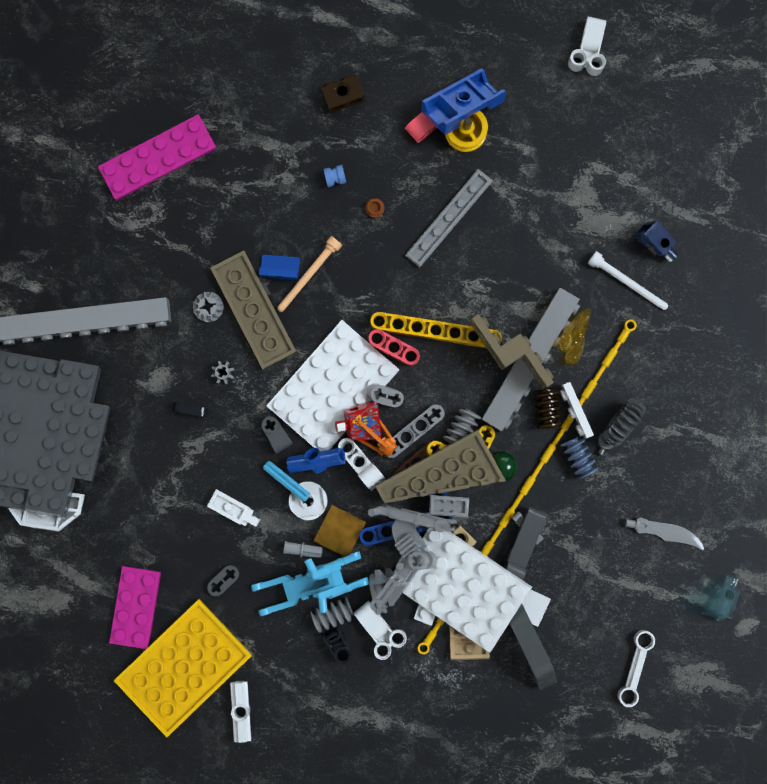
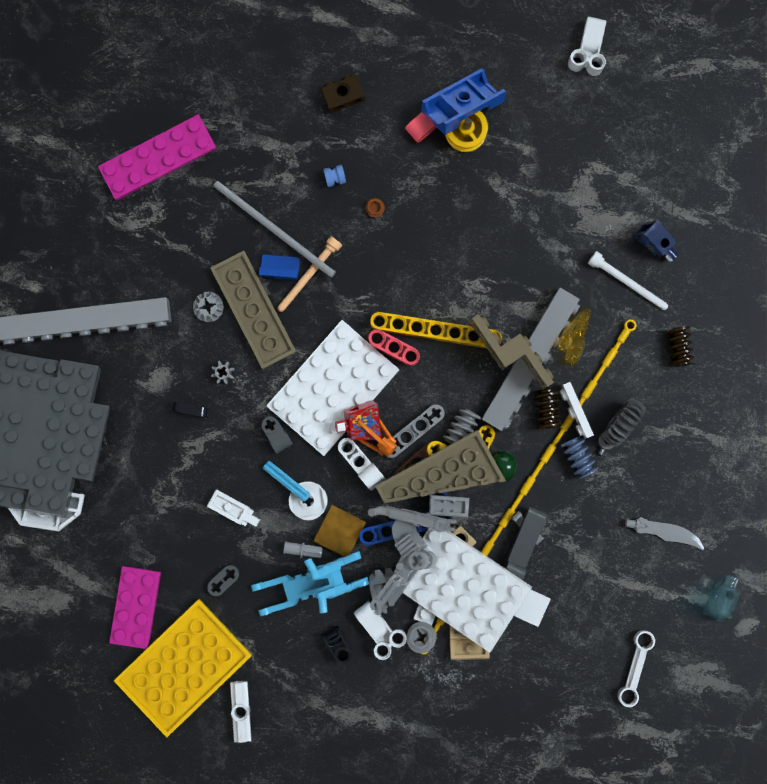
(273, 228): none -> light grey piece
(316, 460): blue piece -> none
(332, 615): light grey piece -> none
(384, 399): light grey beam -> none
(413, 636): none -> light grey gear
(449, 218): light grey tile -> none
(533, 649): dark grey beam -> none
(680, 346): none -> dark brown piece

